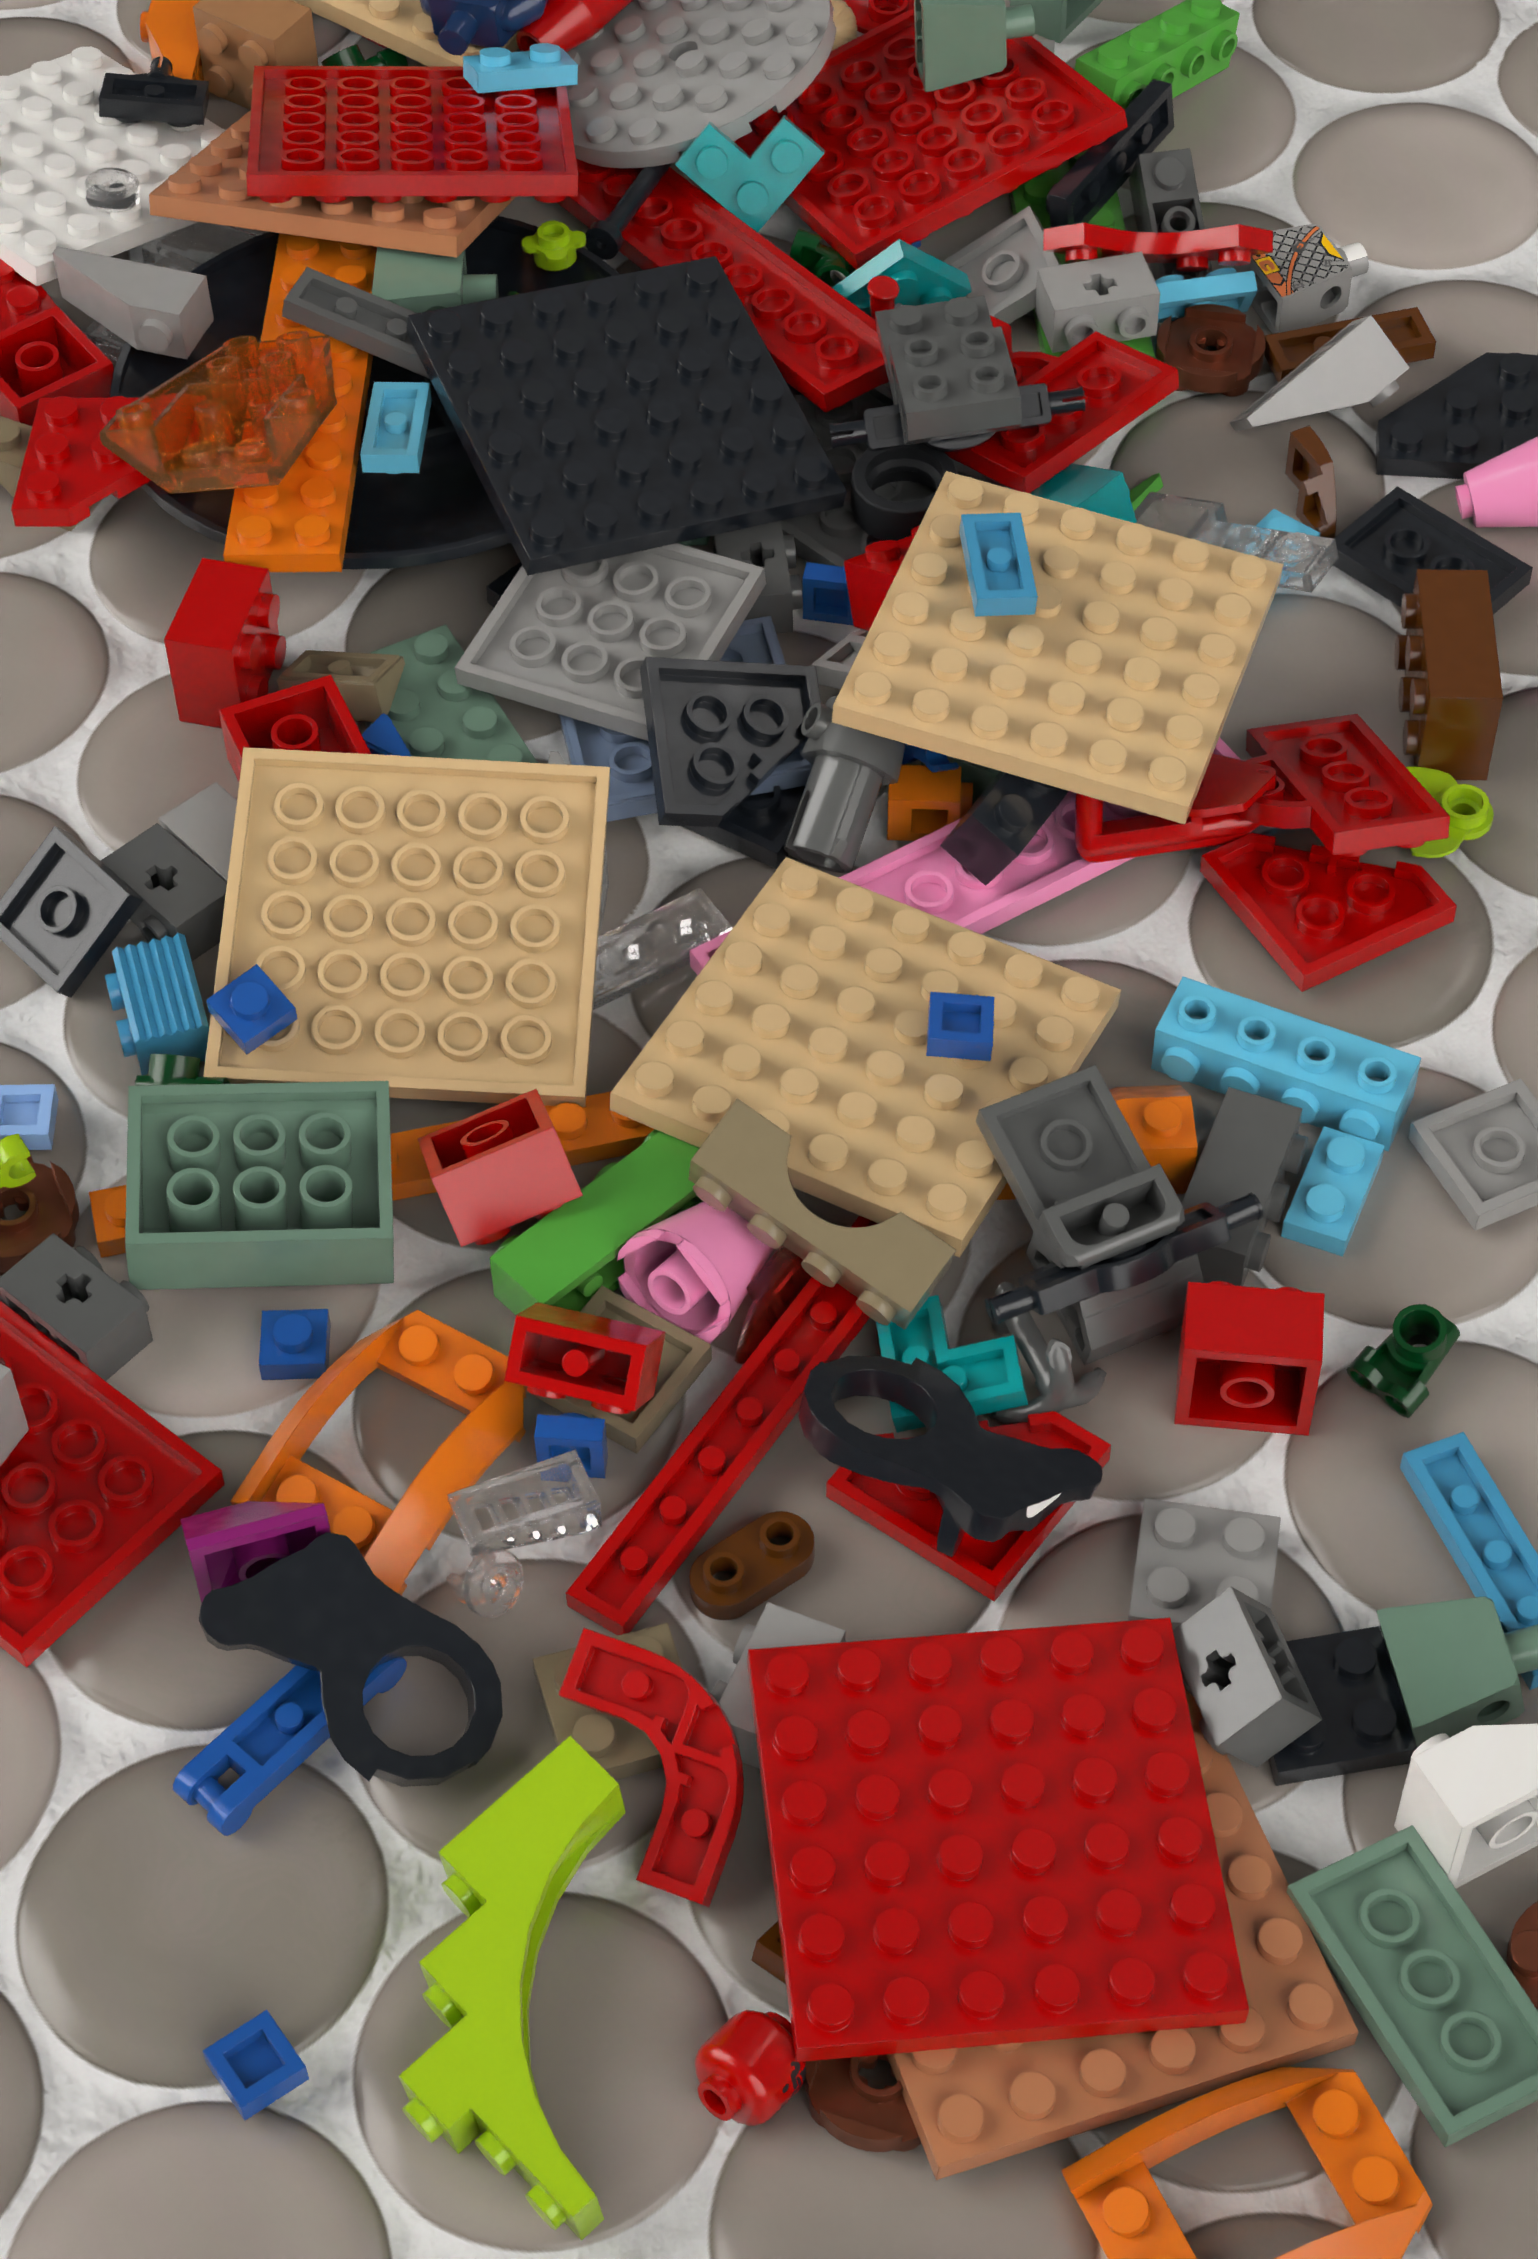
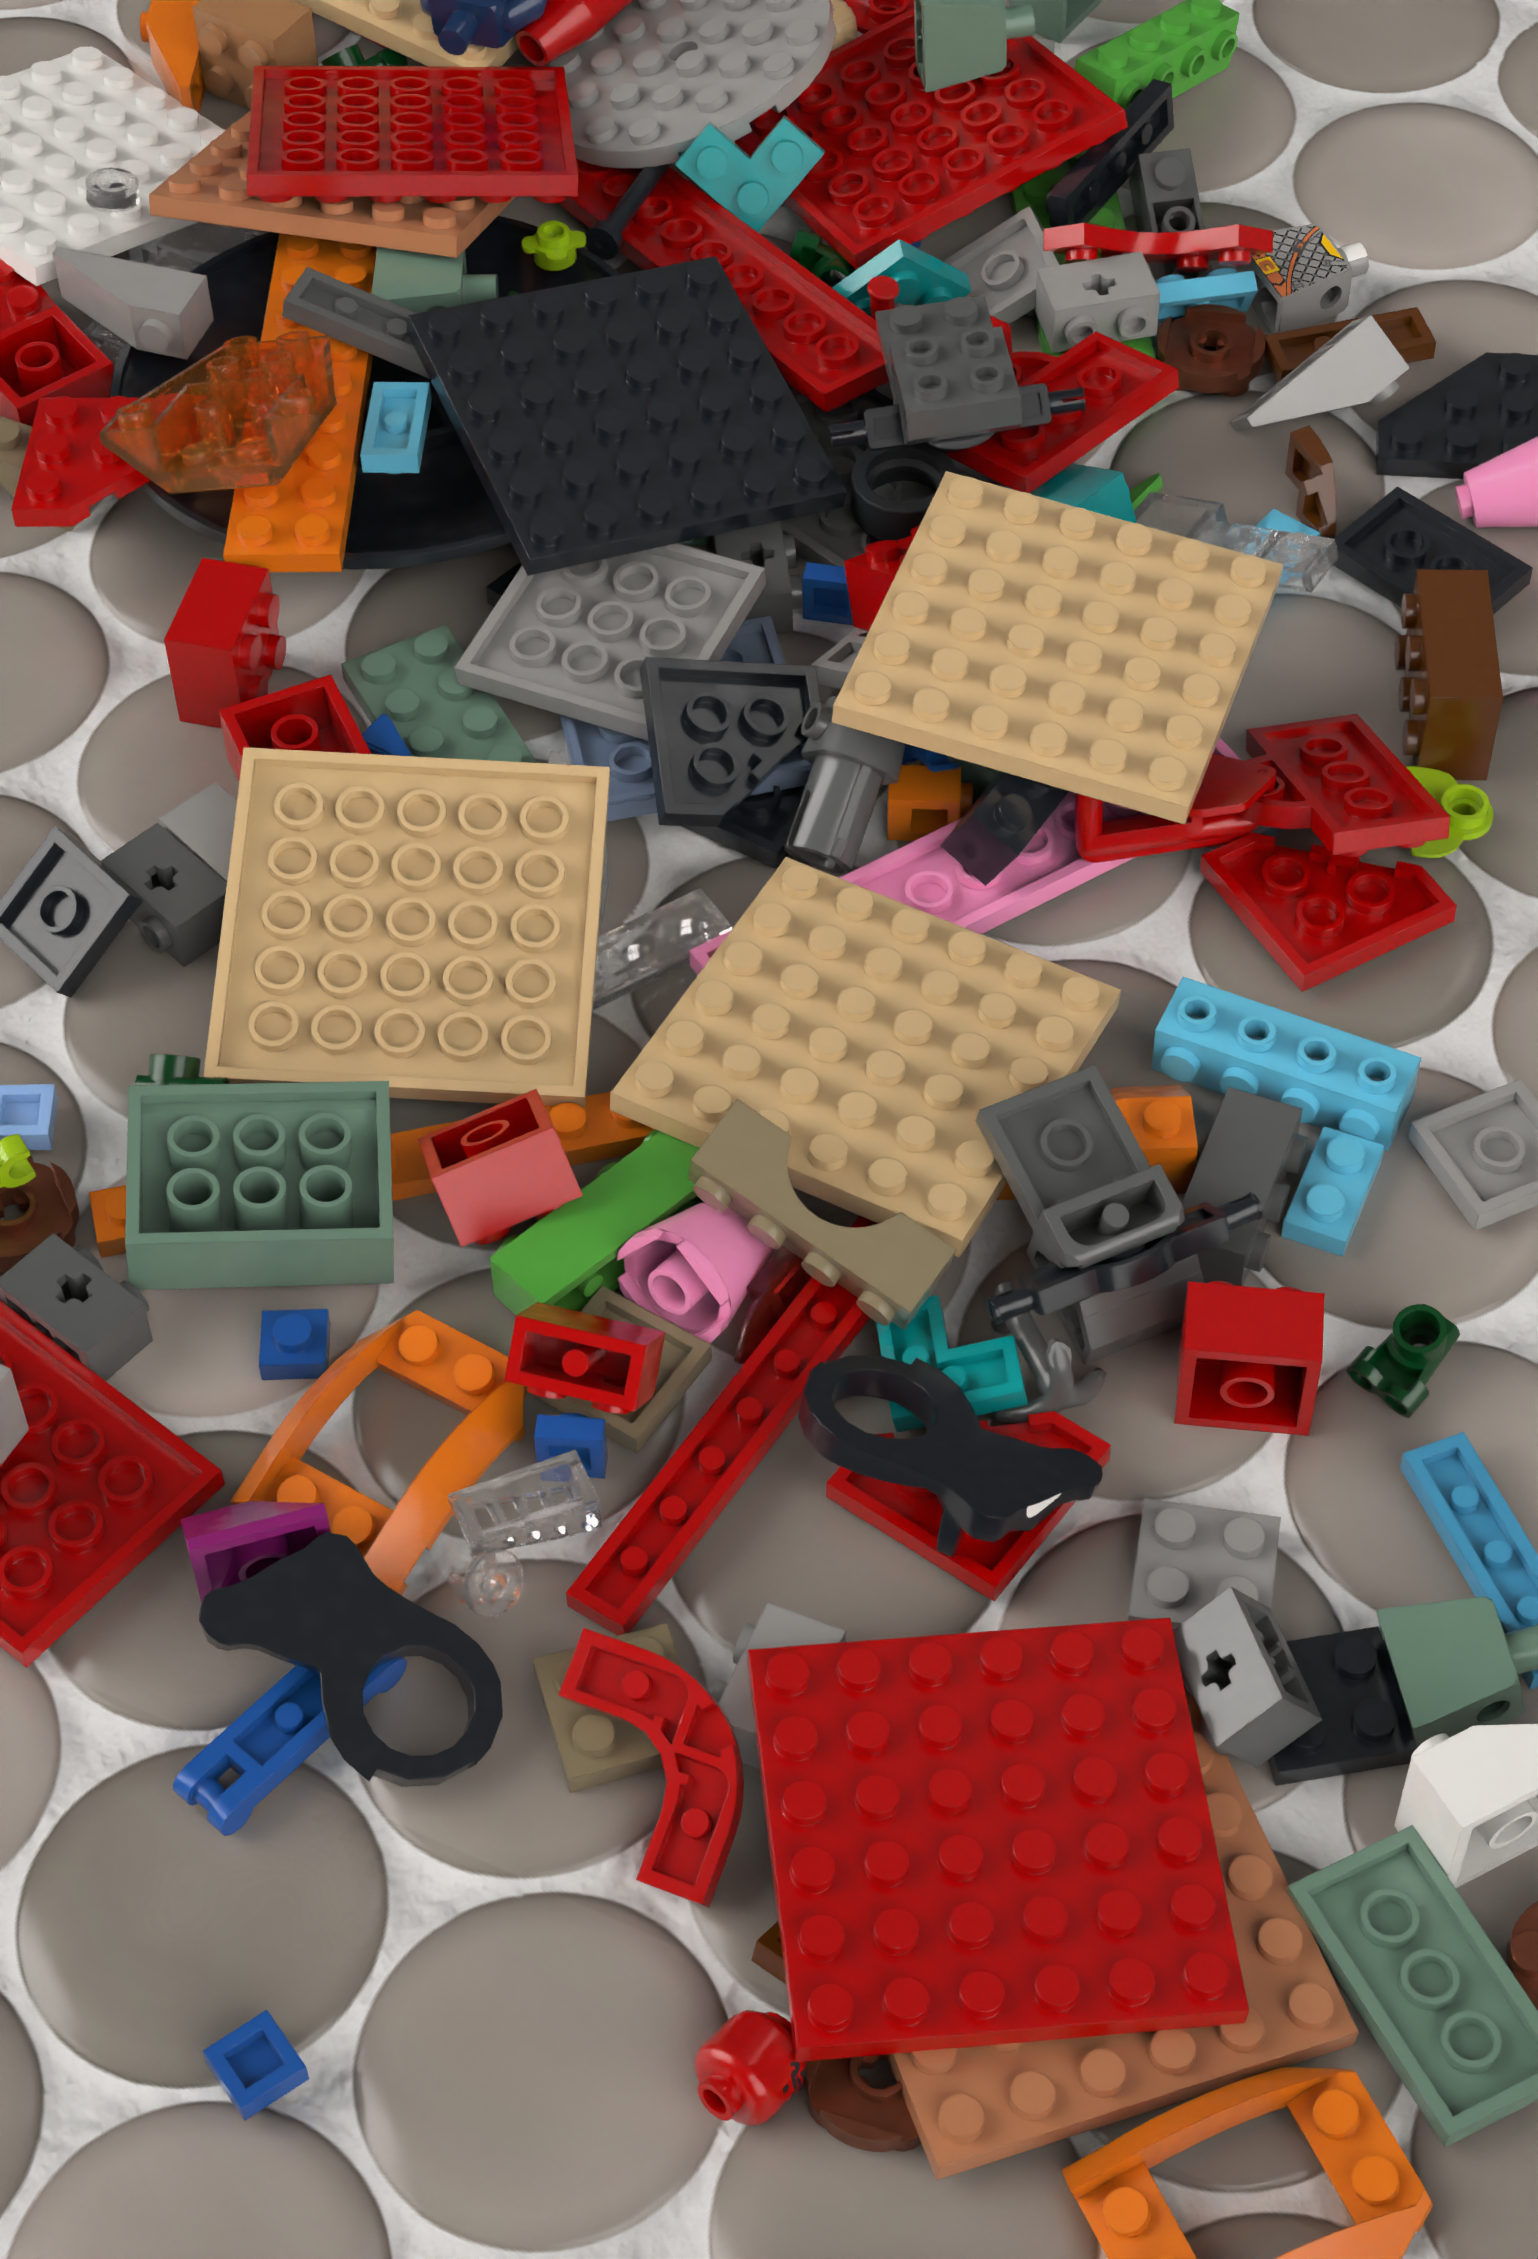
(154, 97): black plate -> none
(160, 1000): dark azure brick -> none
(251, 1009): blue plate -> none
(363, 679): dark tan slope -> none
(480, 1979): lime arch -> none
(504, 70): medium azure plate -> none
(758, 1565): reddish brown plate -> none
(960, 1026): blue plate -> none
(998, 564): dark azure plate -> none

